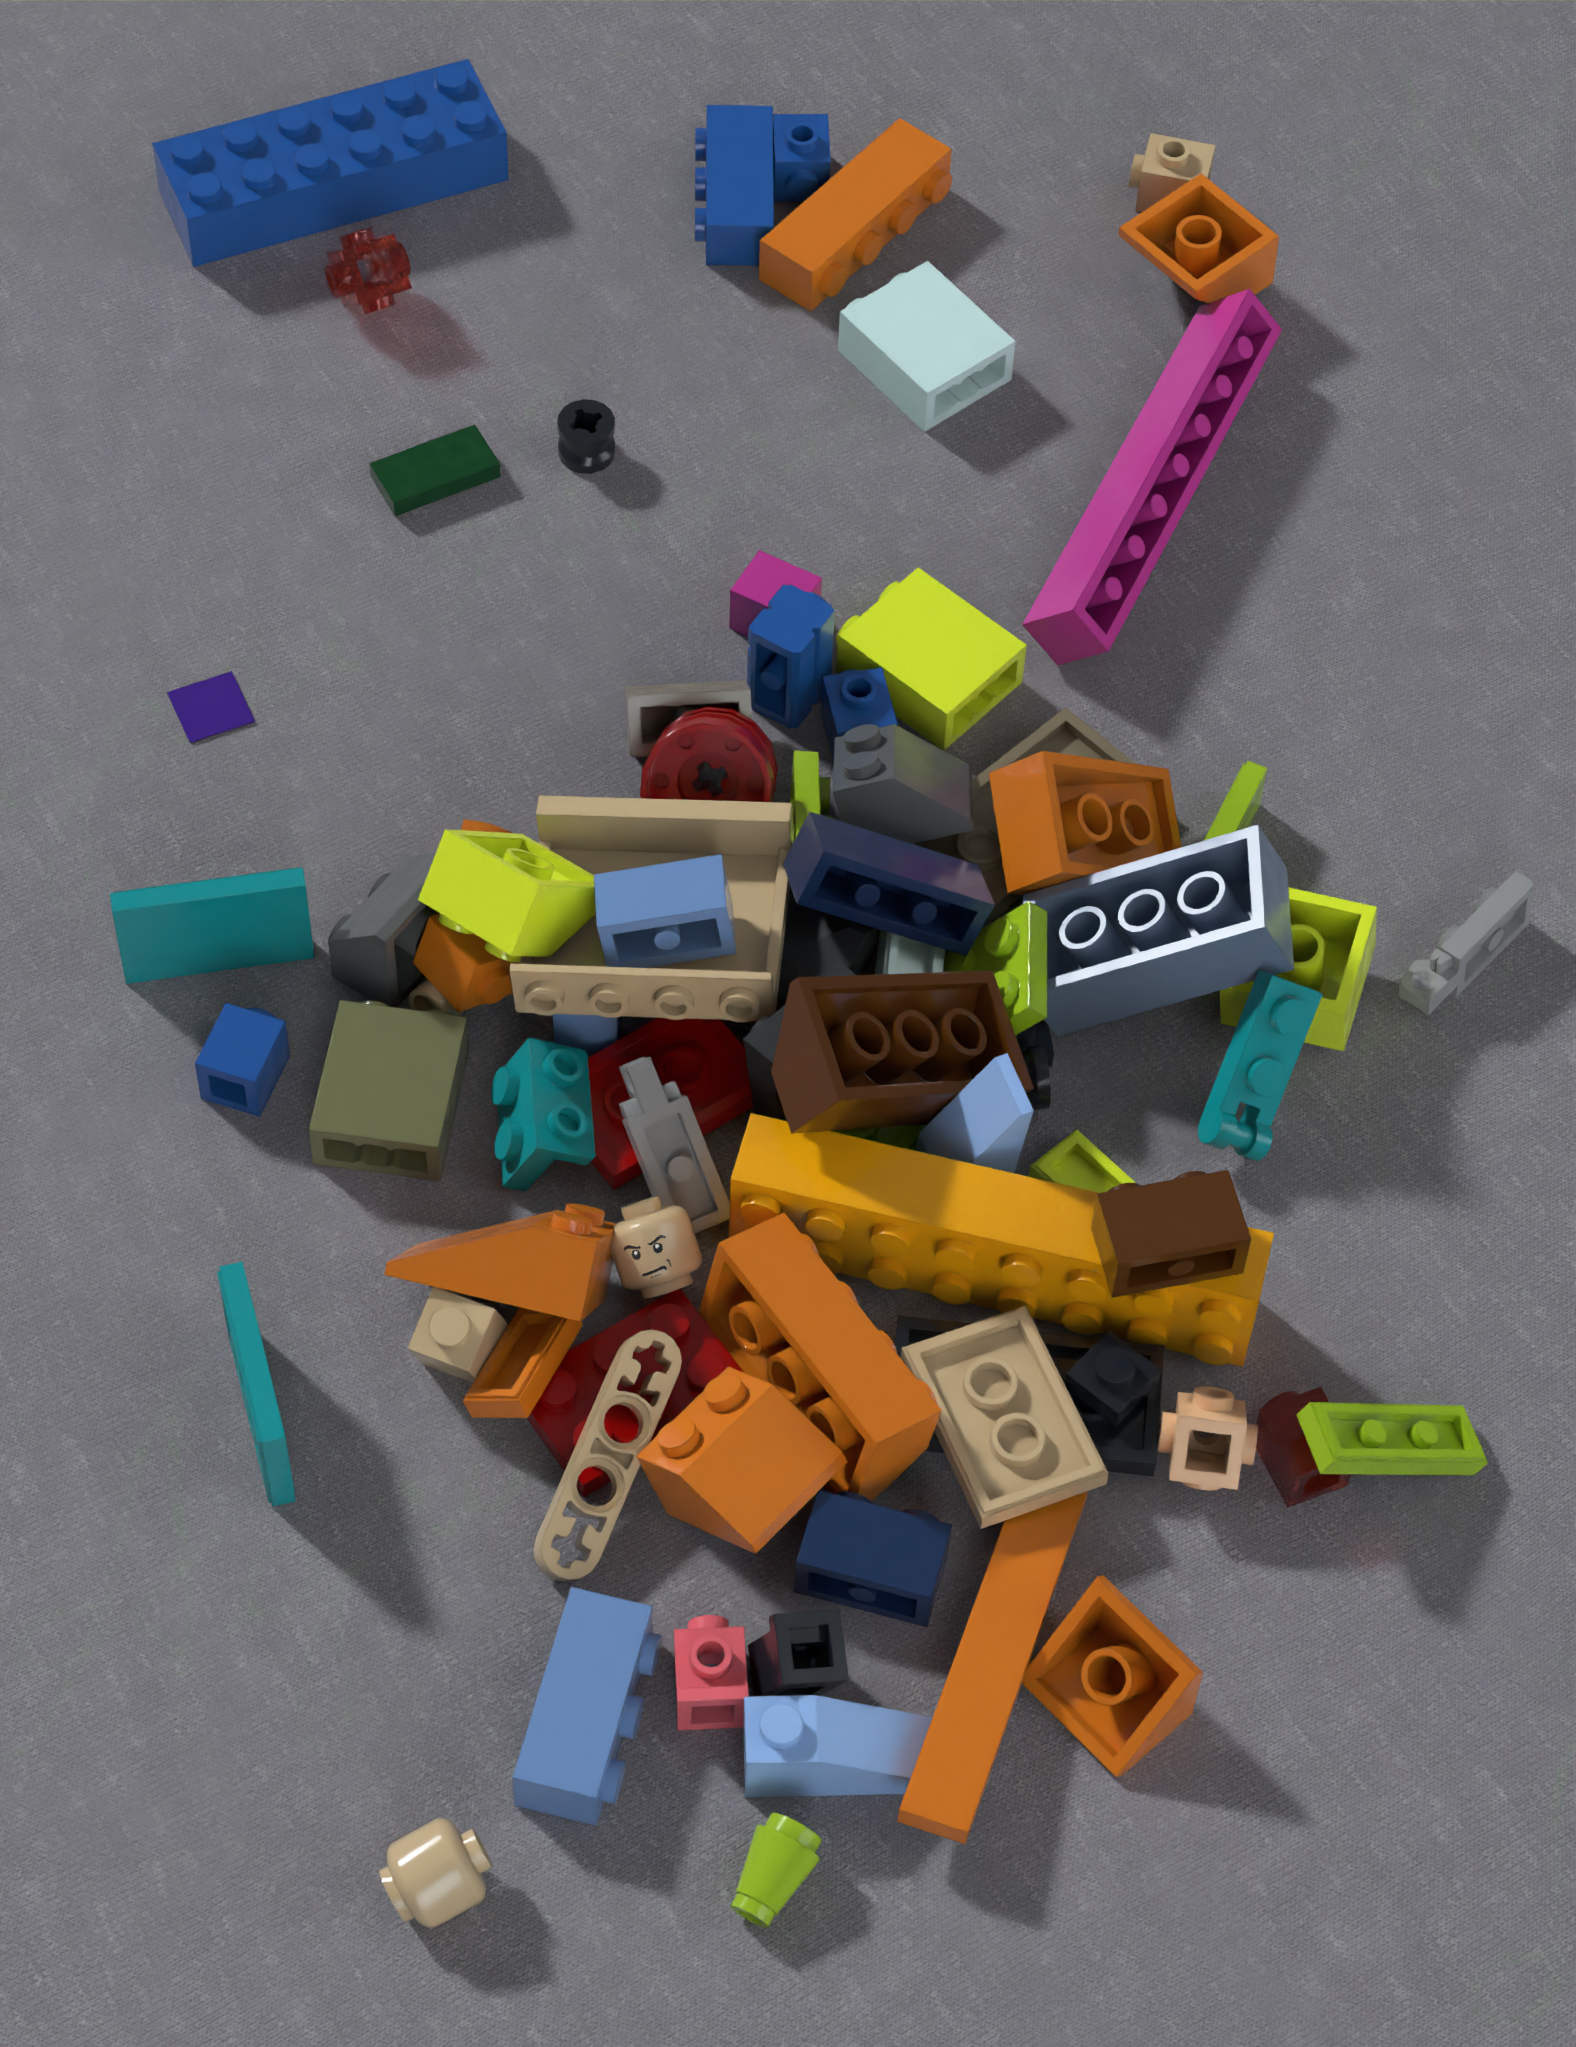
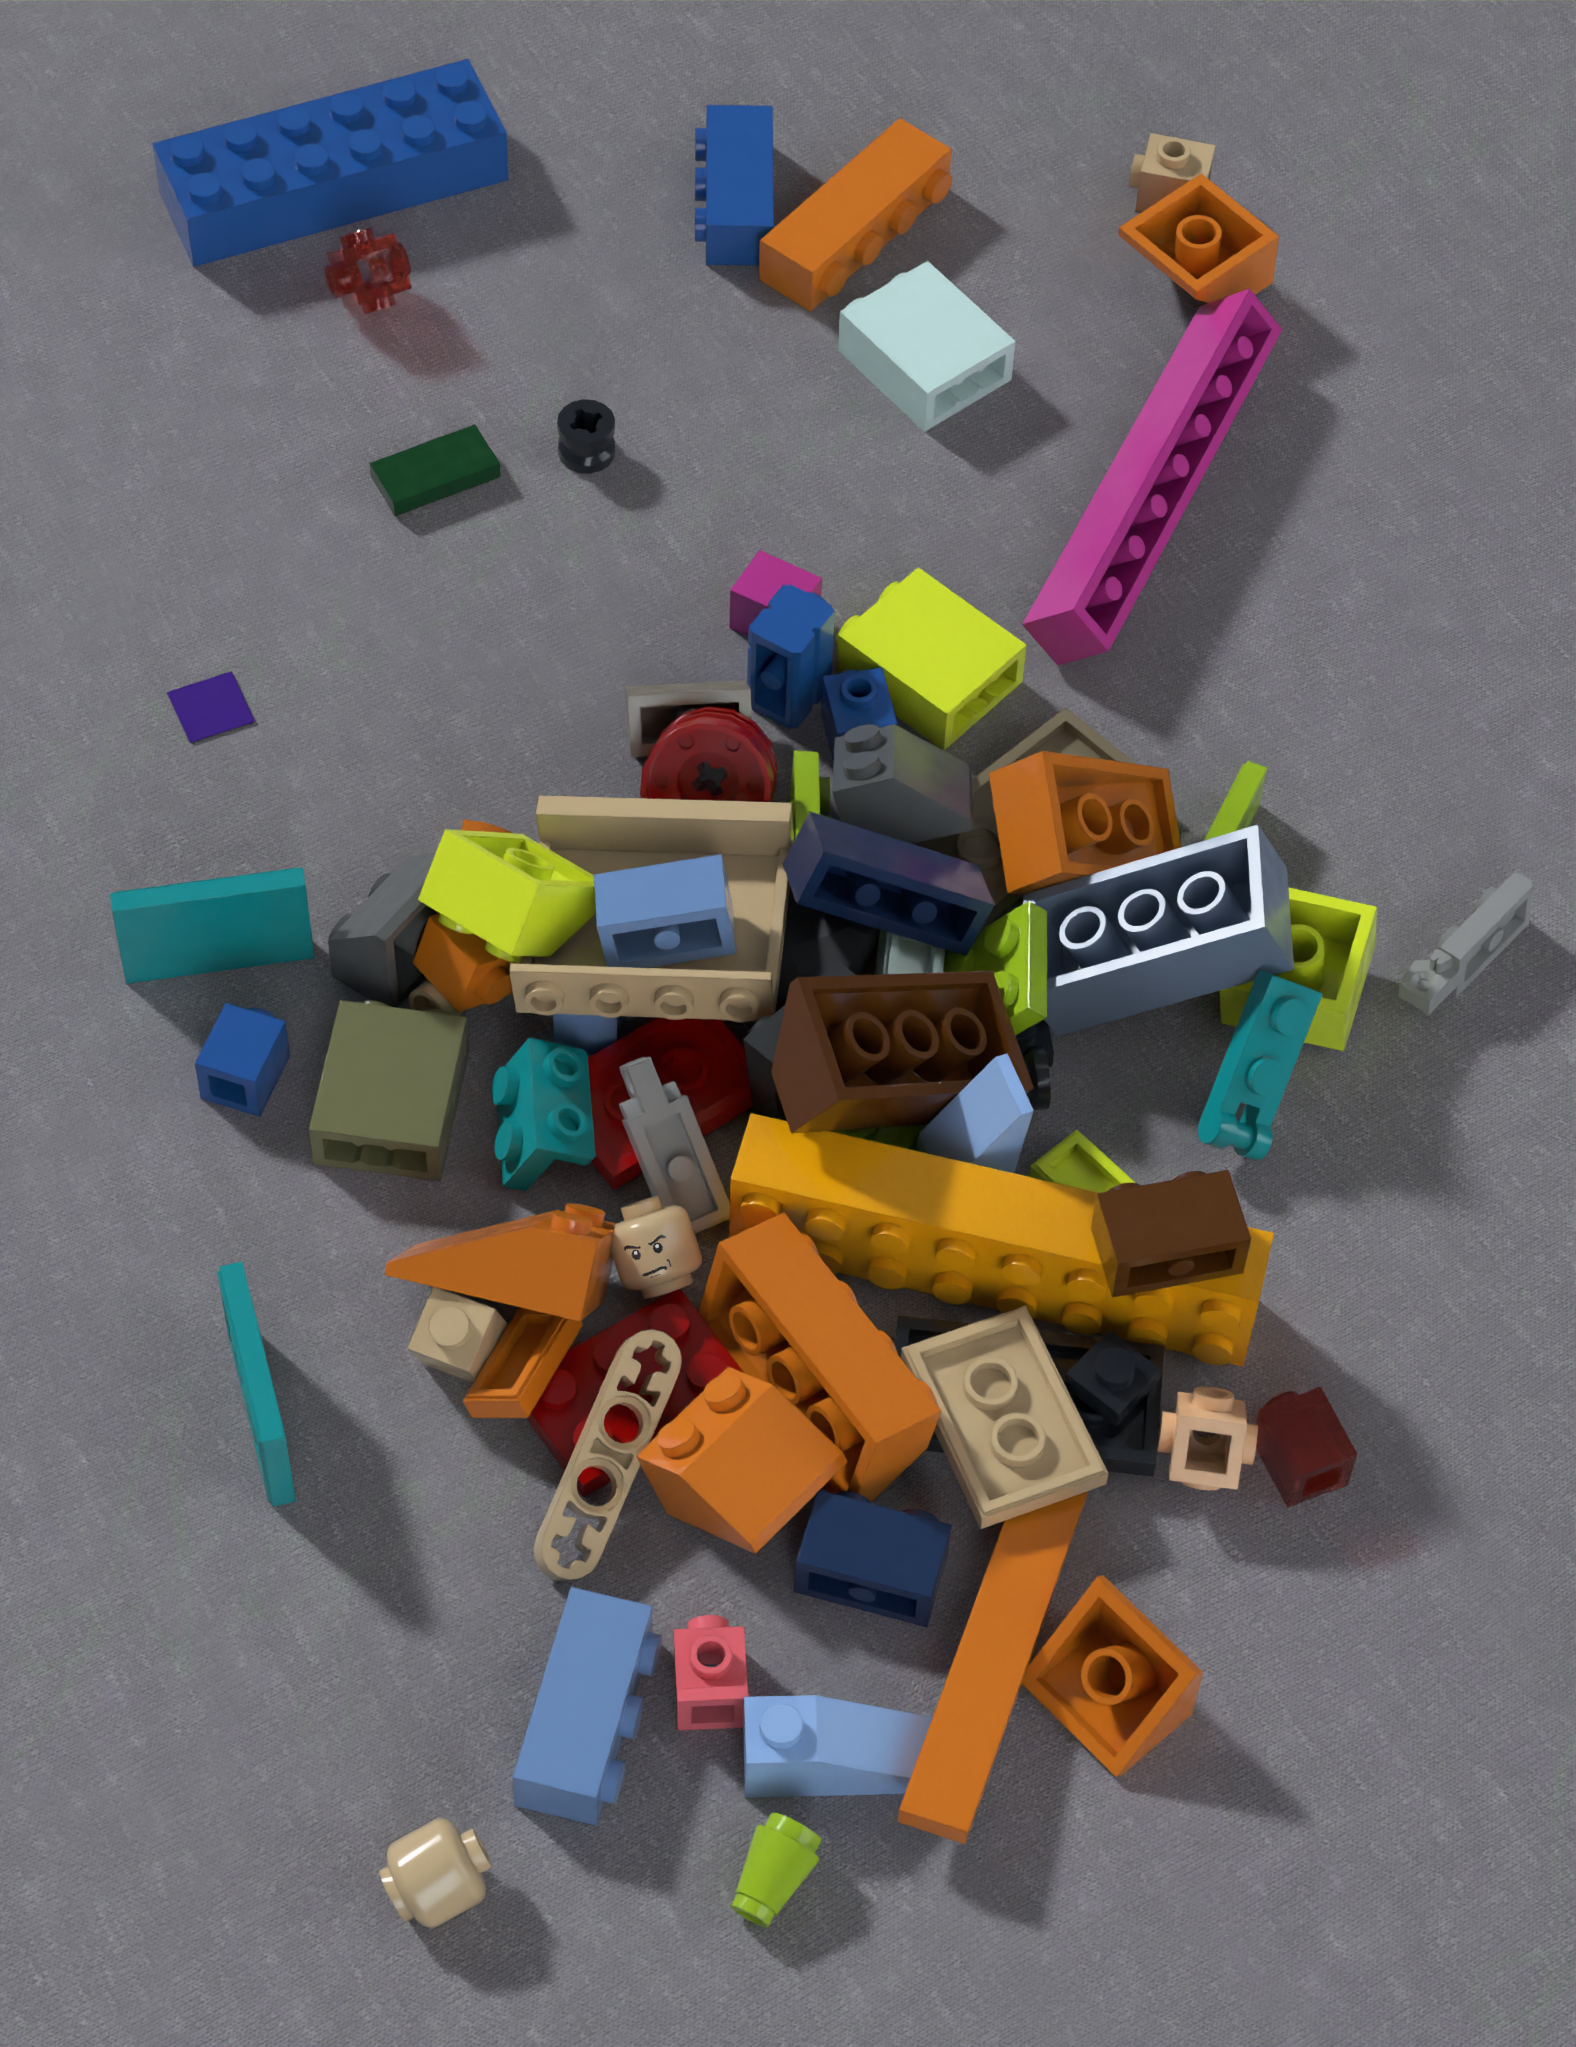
(799, 1655): black brick -> none
(800, 155): blue brick -> none
(1391, 1439): lime tile -> none

